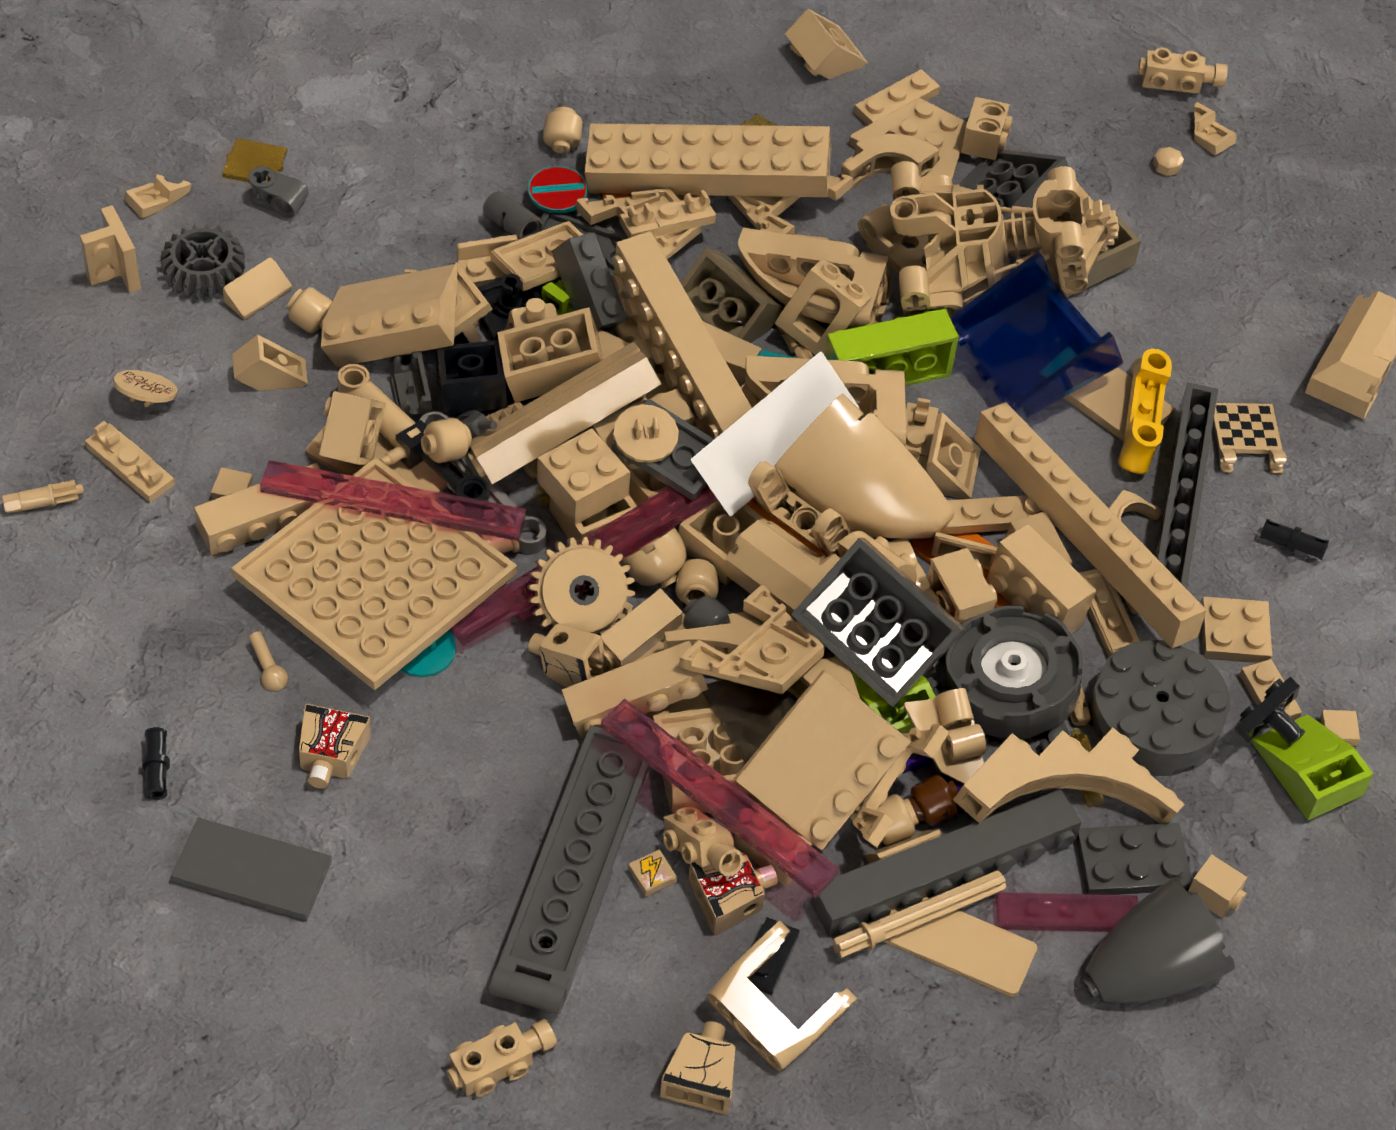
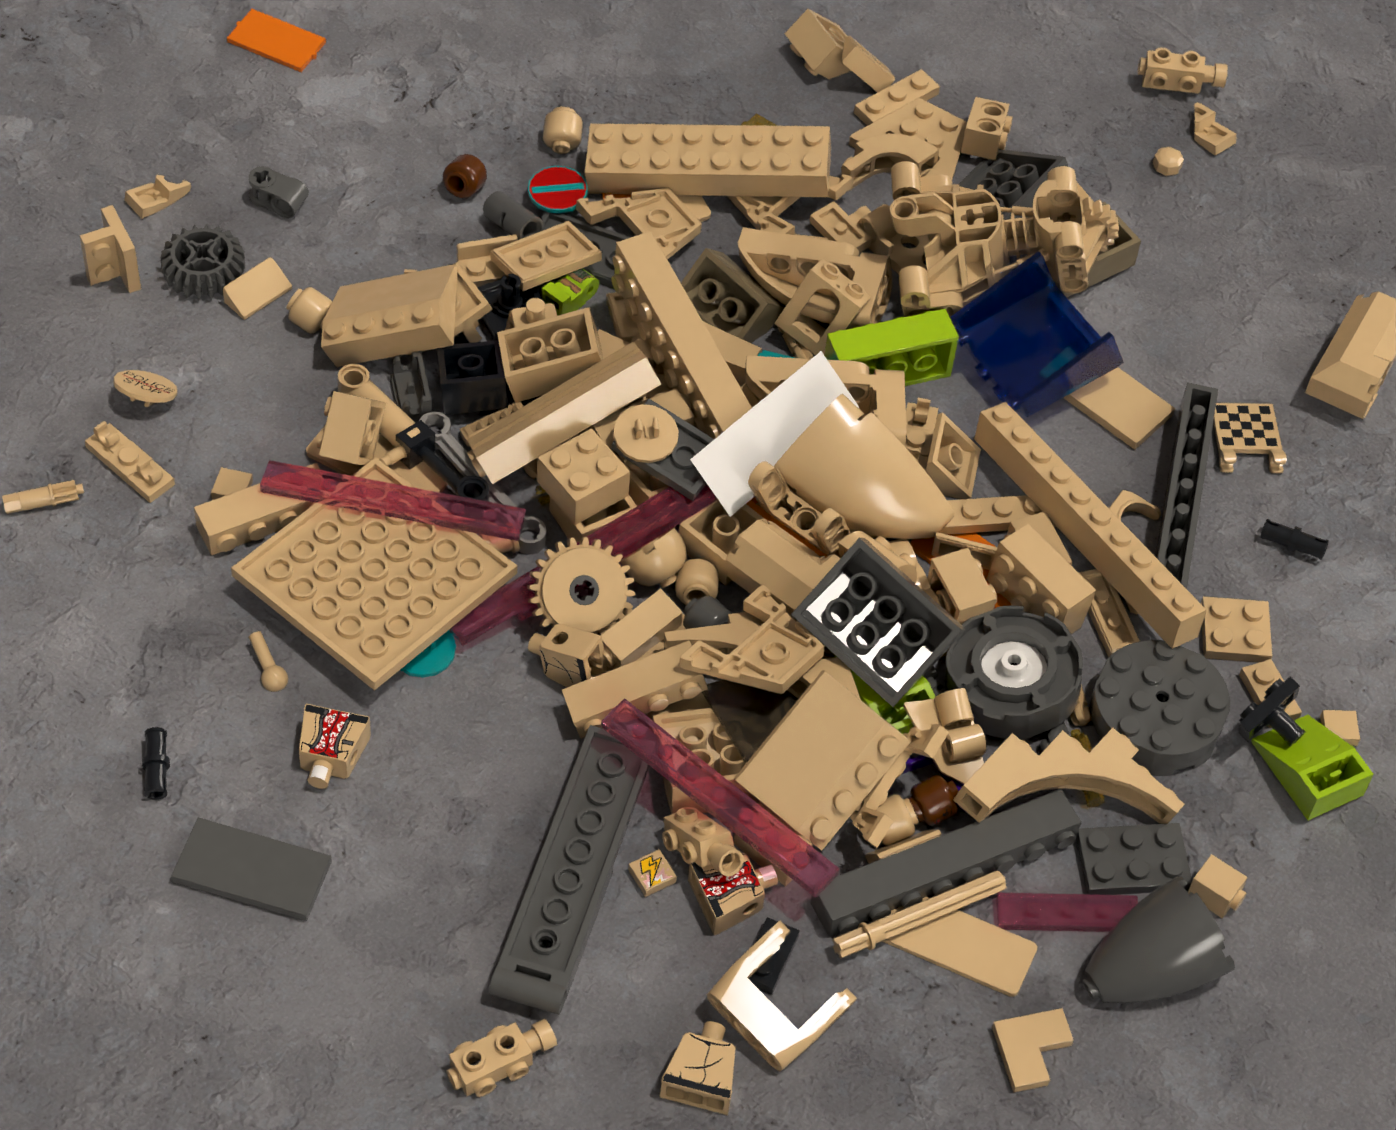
(251, 154): clear yellow piece -> none
(268, 366): tan slope -> none
(276, 40): none -> orange piece
(446, 440): tan head -> none
(464, 176): none -> reddish brown head
(476, 422): dark grey hand -> none
(589, 280): dark grey brick -> none
(669, 216): tan plate -> none
(841, 227): none -> tan plate
(866, 65): none -> tan slope
(1022, 1042): none -> tan tile
(1145, 409): yellow plate -> none

